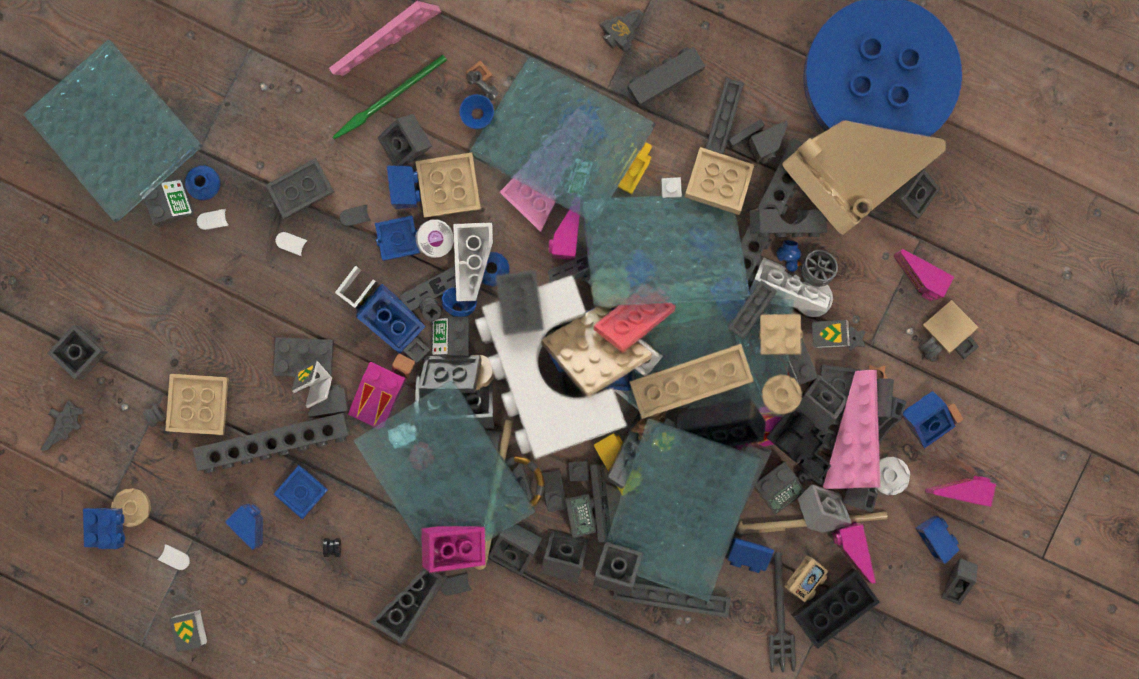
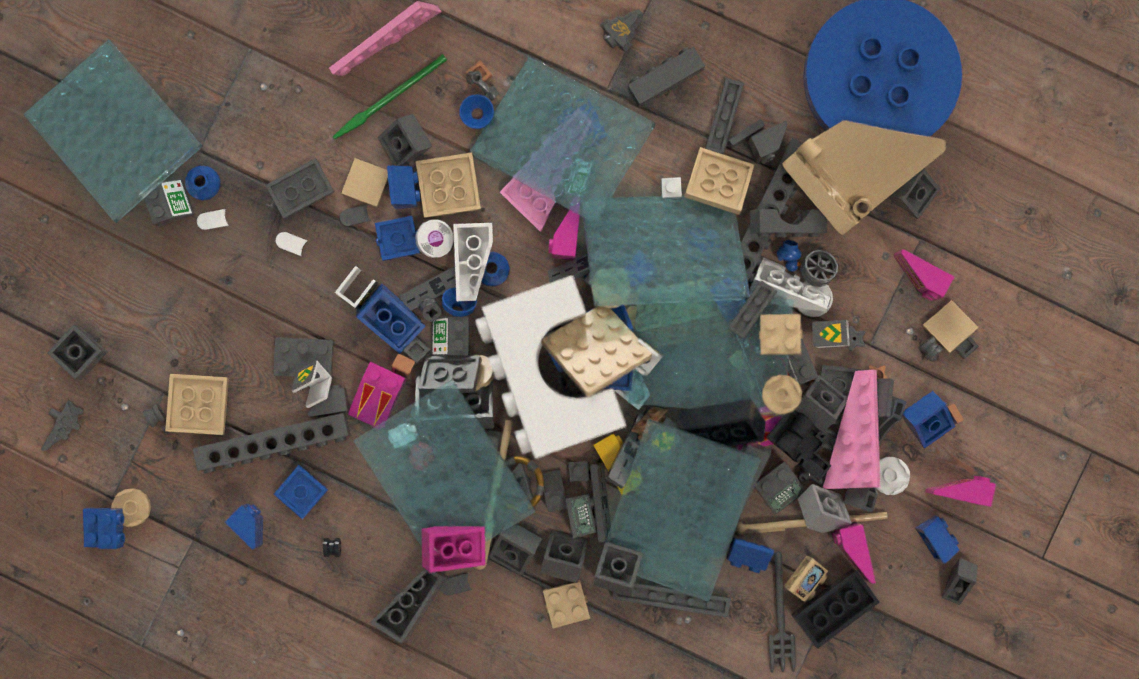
(174, 558): white piece -> none
(188, 631): piece -> none
(365, 182): none -> tan tile
(519, 302): dark grey plate -> none
(566, 604): none -> tan plate
(631, 322): coral plate -> none
(636, 170): yellow hinge -> none
(691, 381): tan plate -> none

